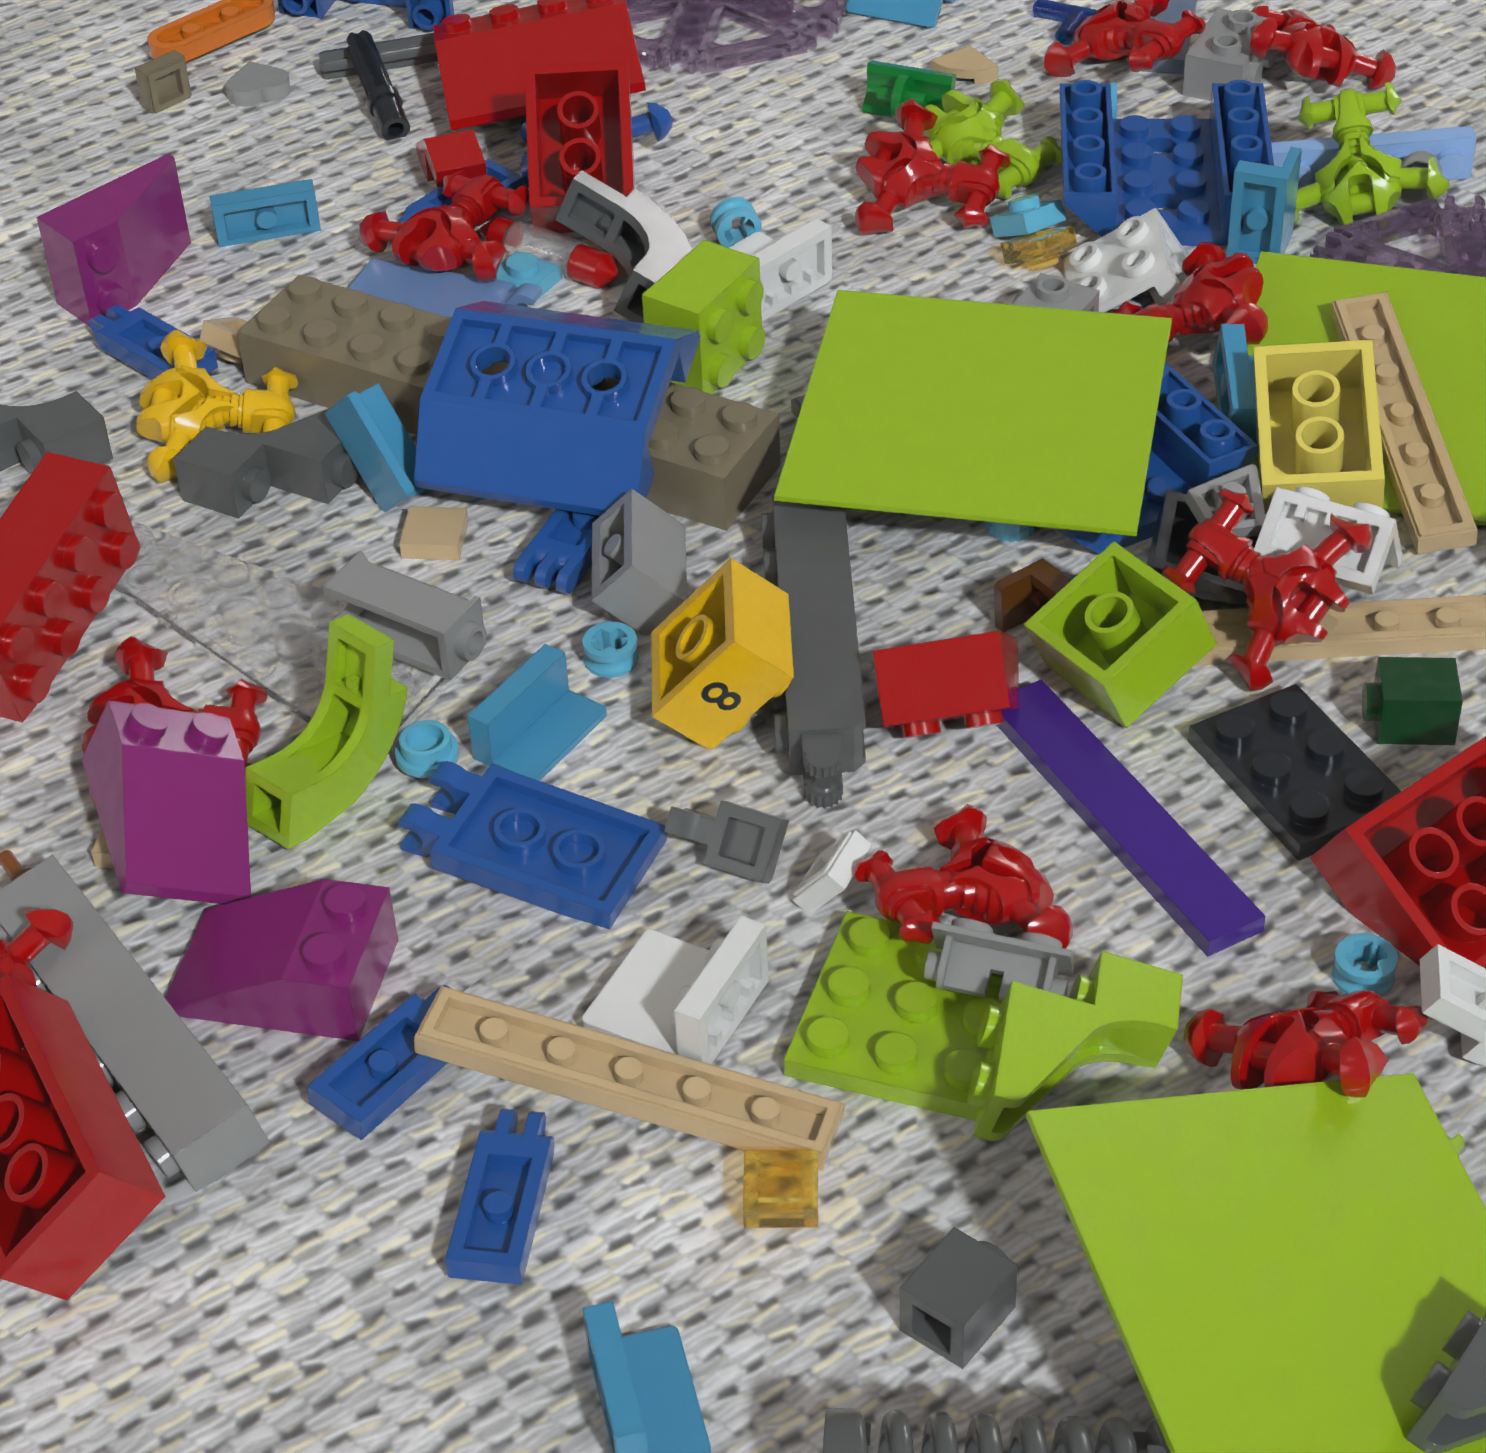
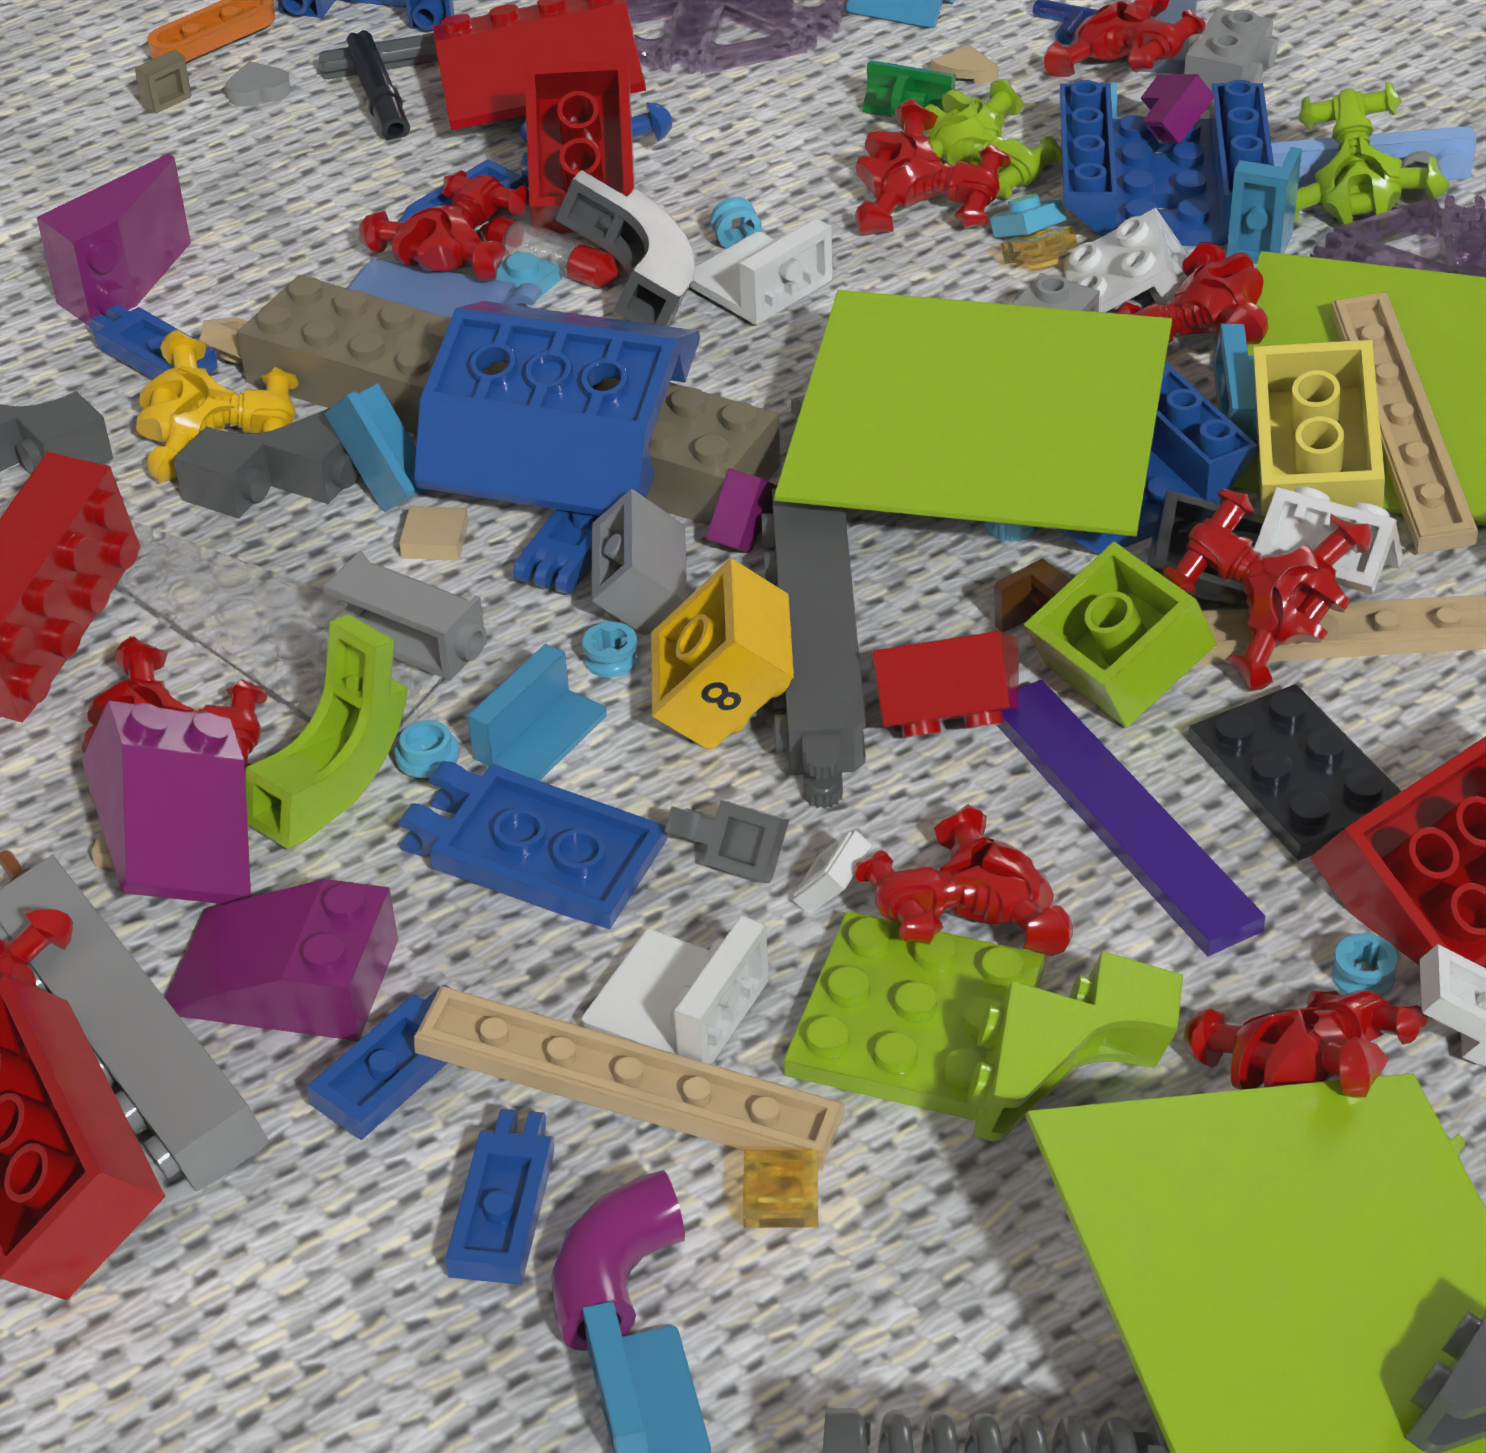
(265, 213): dark azure panel -> none
(450, 153): red slope -> none
(607, 1246): none -> magenta cylinder
(720, 298): lime brick -> none
(739, 510): none -> magenta piece
(958, 1296): dark grey brick -> none
(974, 953): light grey hinge -> none
(1175, 105): none -> magenta piece
(1204, 499): light grey piece -> none
(1316, 49): red piece -> none
(1414, 701): dark green brick -> none

